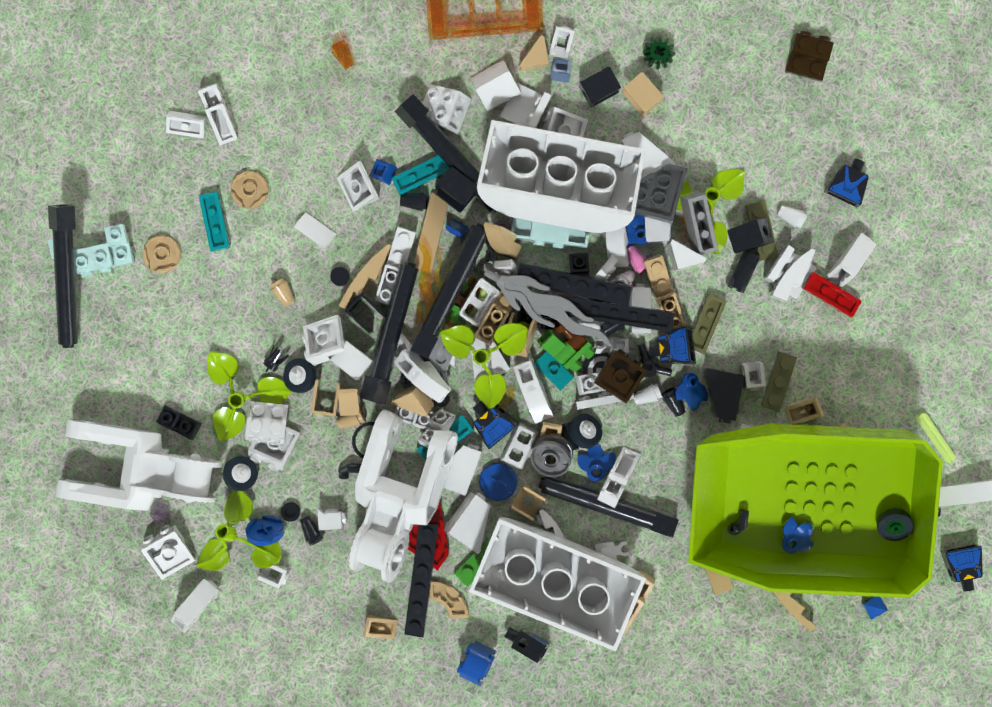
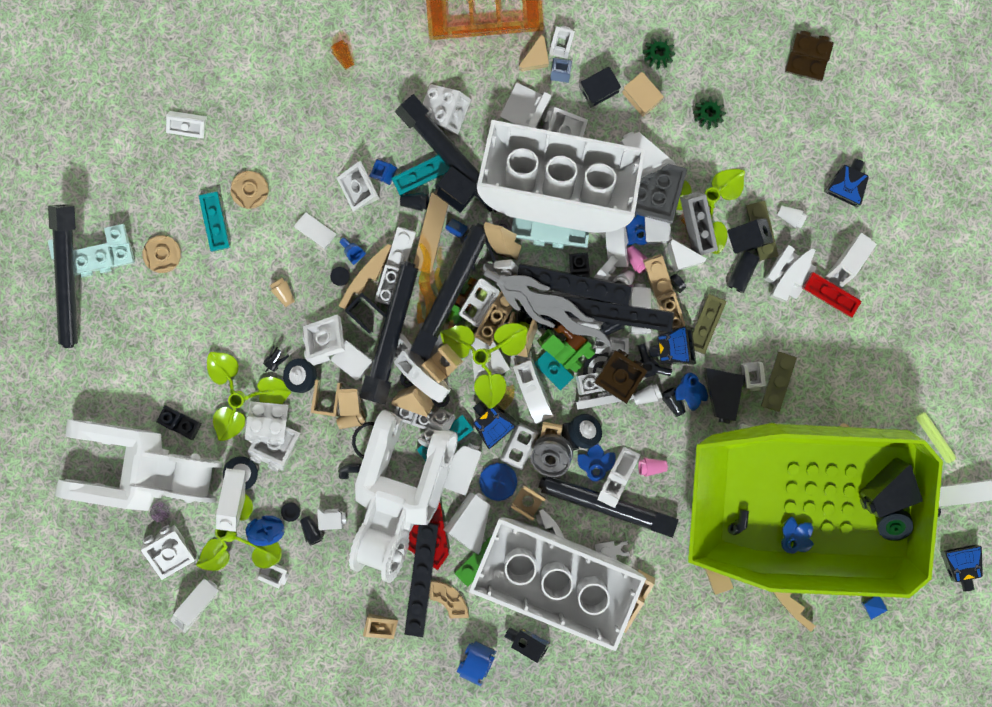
(218, 114): white slope -> none
(231, 500): none -> white slope
(352, 251): none -> blue piece
(435, 367): none -> tan piece
(495, 85): white slope -> none
(651, 466): none -> bright pink cone
(677, 283): none -> black tile
(714, 108): none -> dark green gear
(804, 410): tan slope -> none
(891, 489): none -> black slope

